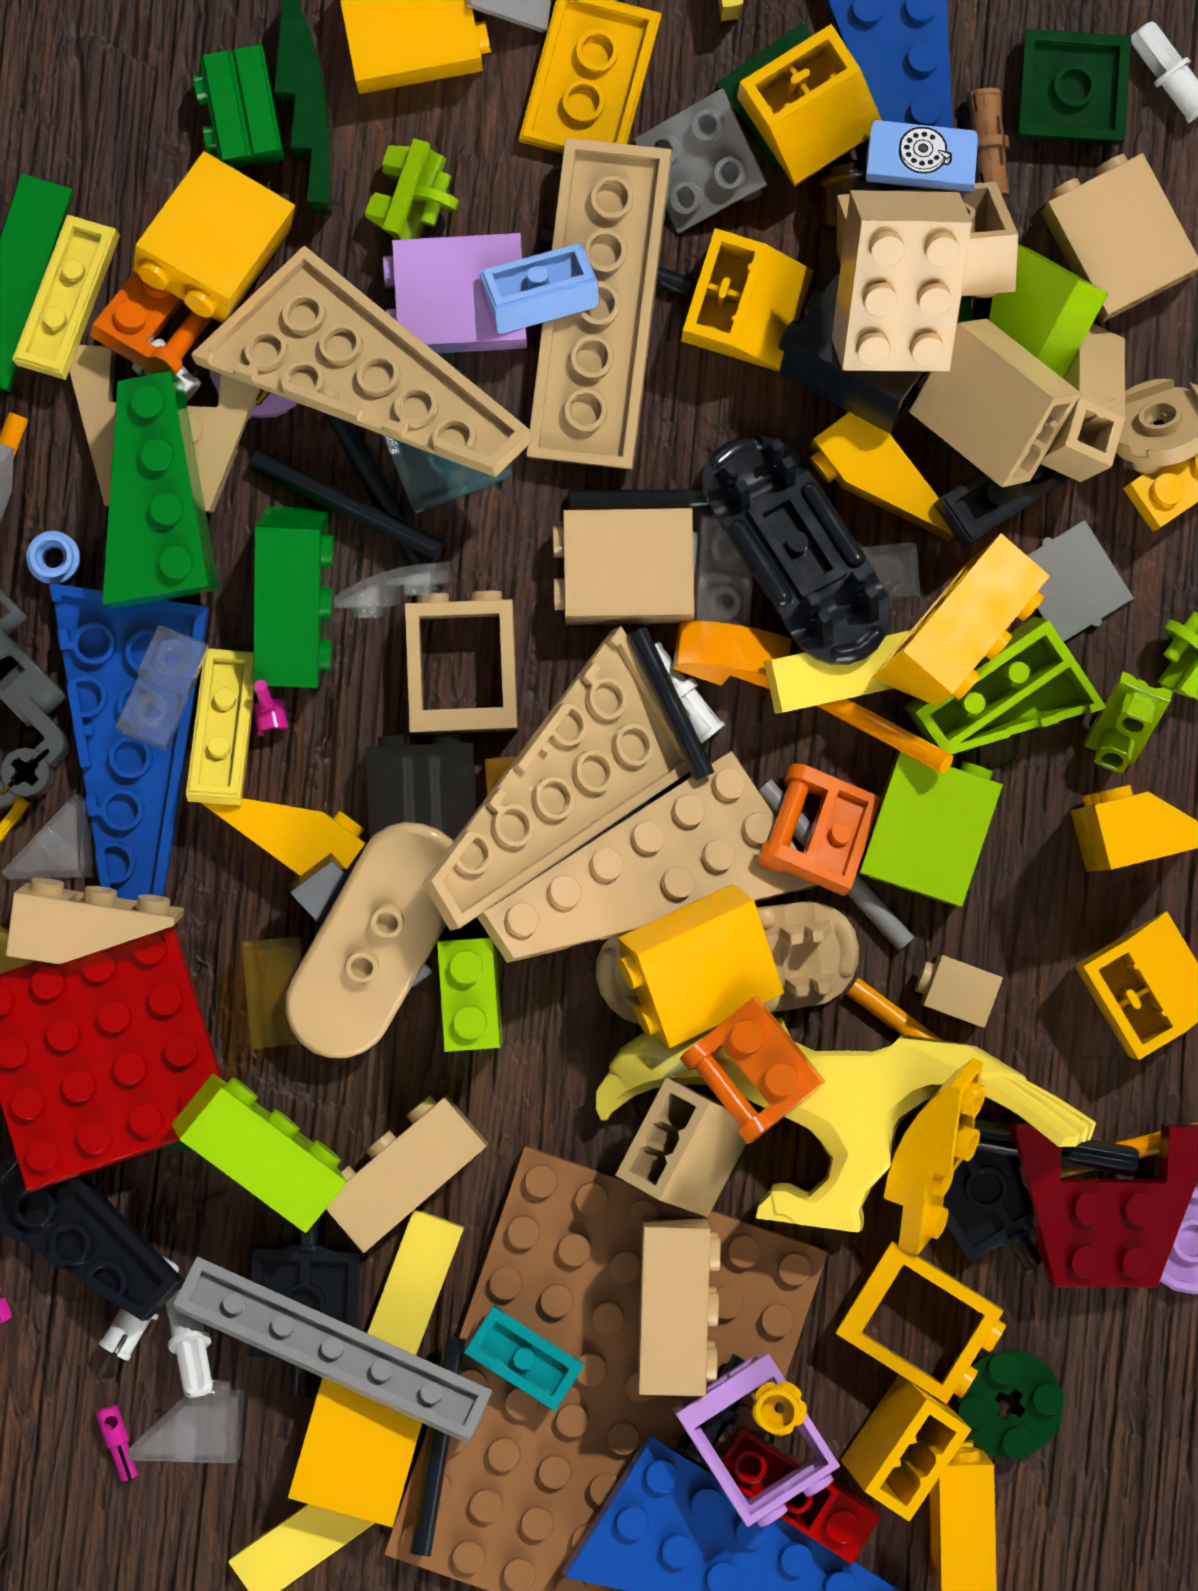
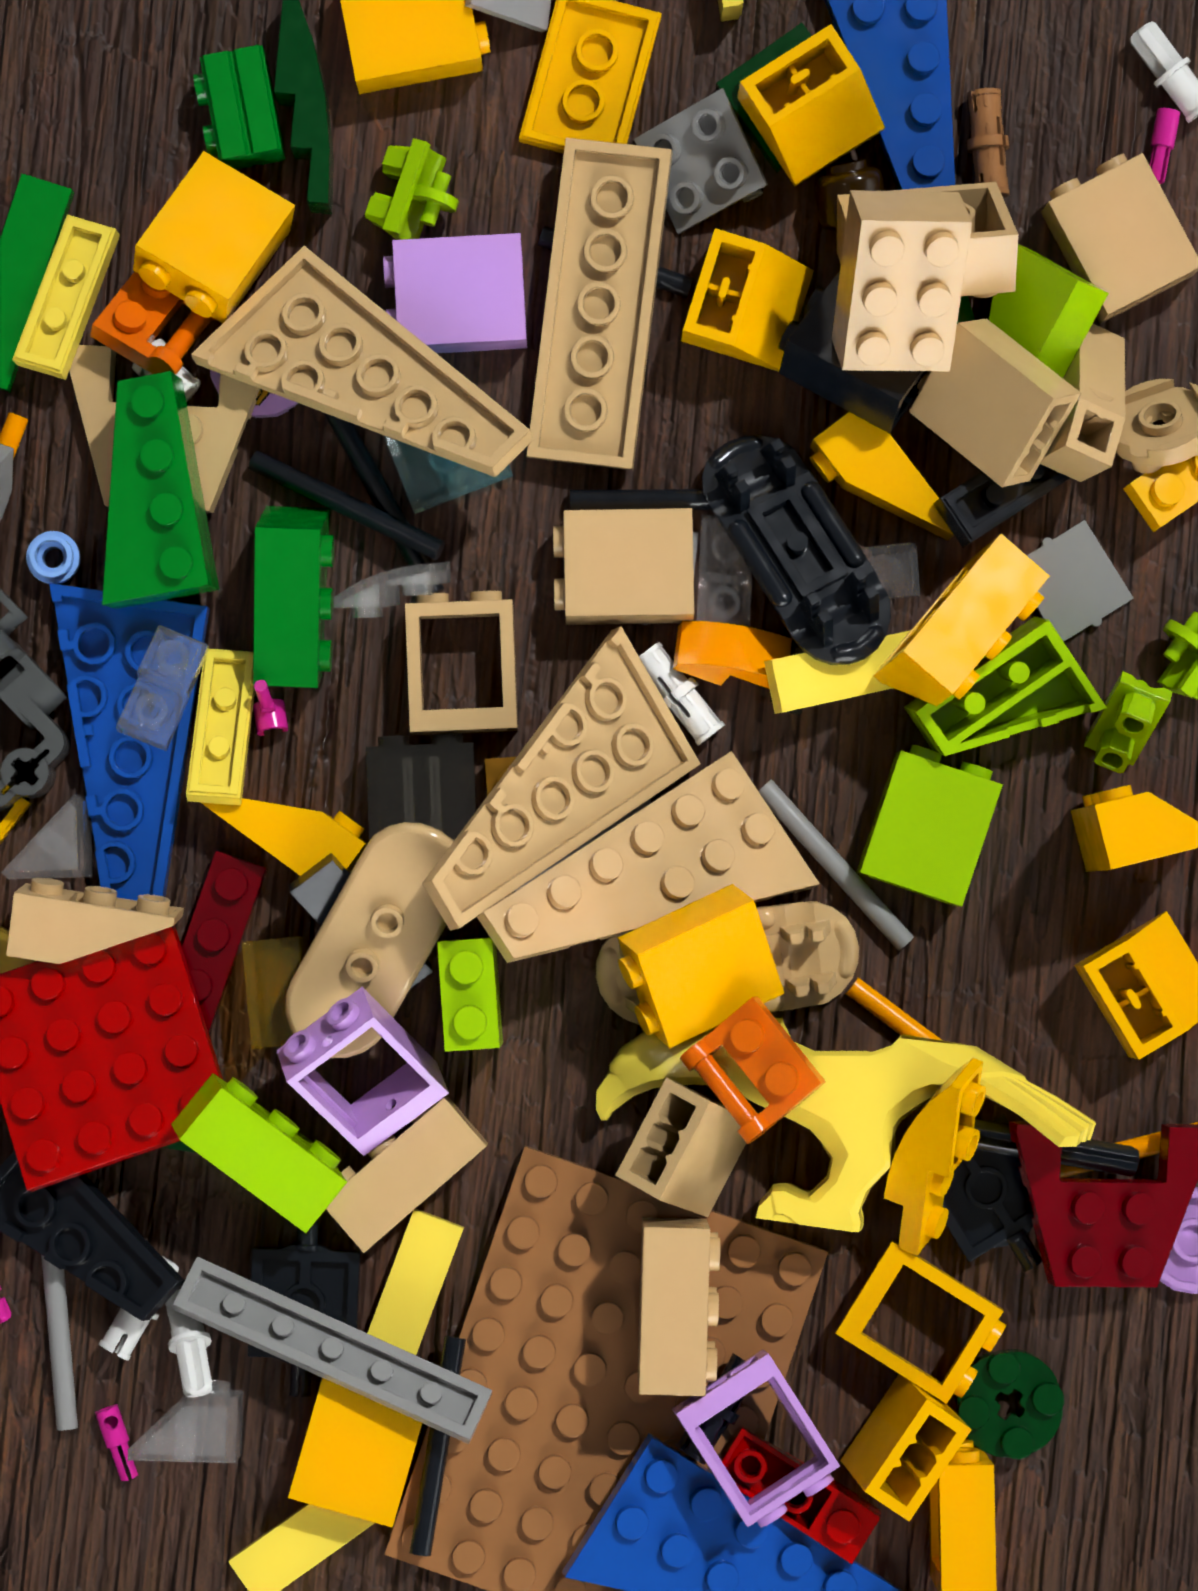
(59, 1346): none -> light grey bar
(220, 927): none -> dark red plate
(369, 1118): none -> lavender window
(524, 1357): teal plate -> none
(540, 288): light blue slope -> none
(671, 704): black bar -> none
(779, 1422): yellow plate -> none
(836, 833): orange plate -> none
(890, 733): light orange bar -> none
(921, 156): light blue slope -> none
(958, 989): tan brick -> none
(1073, 87): dark green plate -> none
(1163, 141): none -> dark pink pin

